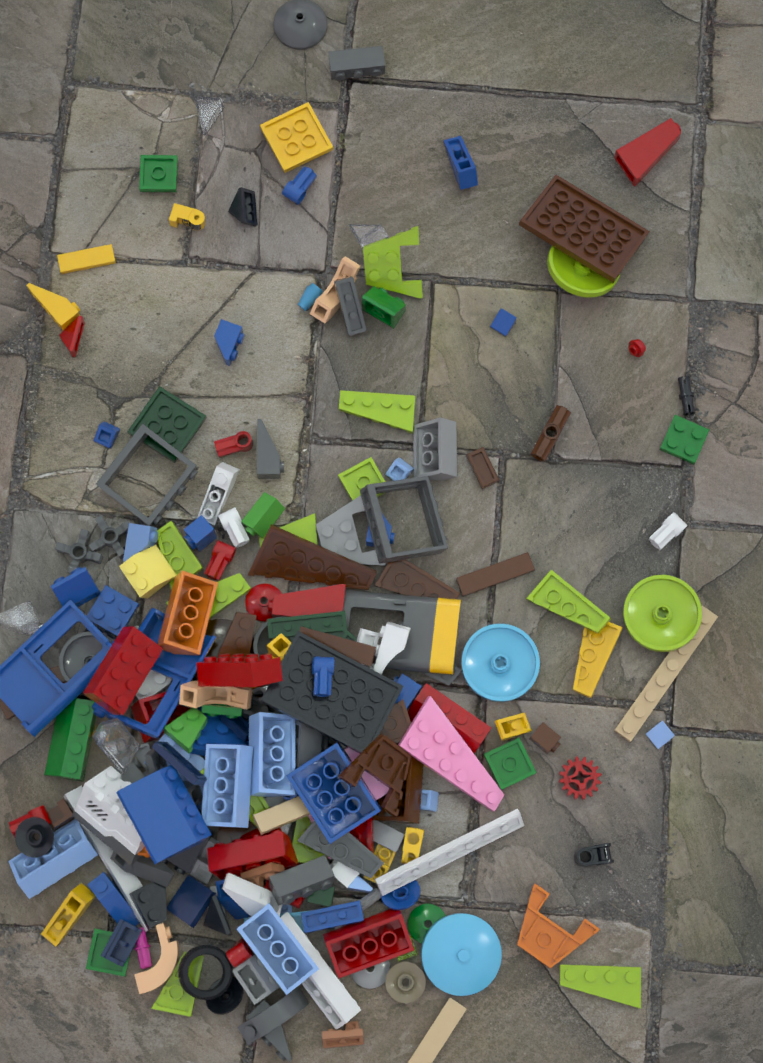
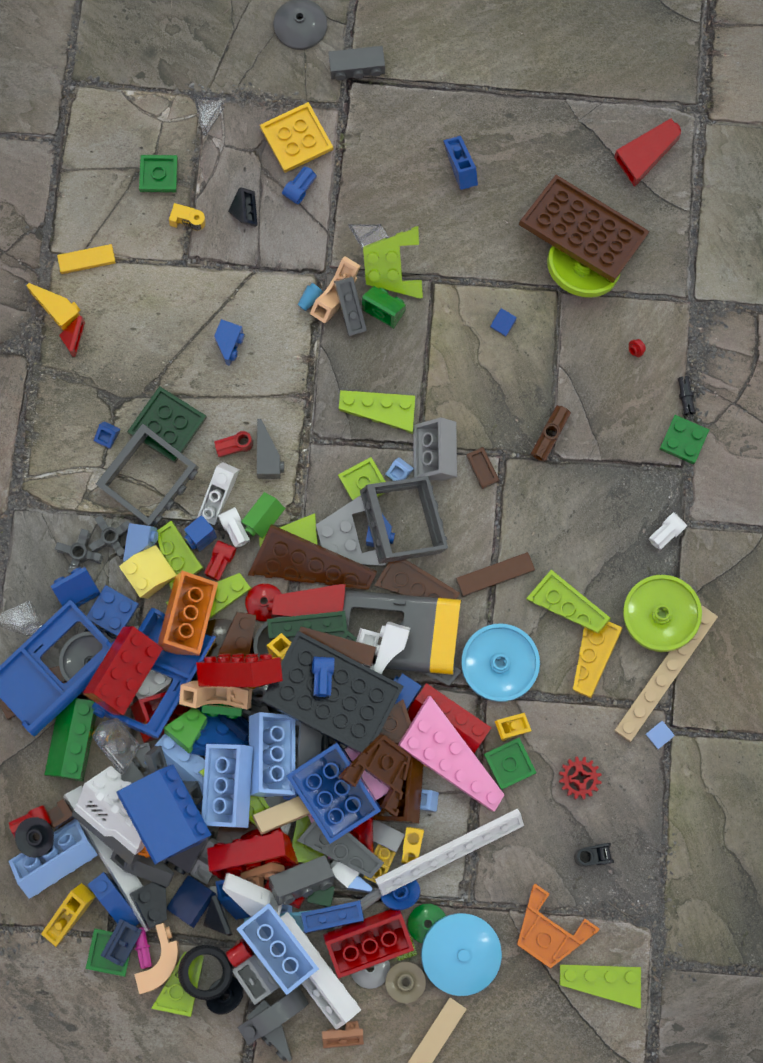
(179, 763): dark blue tile -> none
(545, 738): reddish brown brick -> none

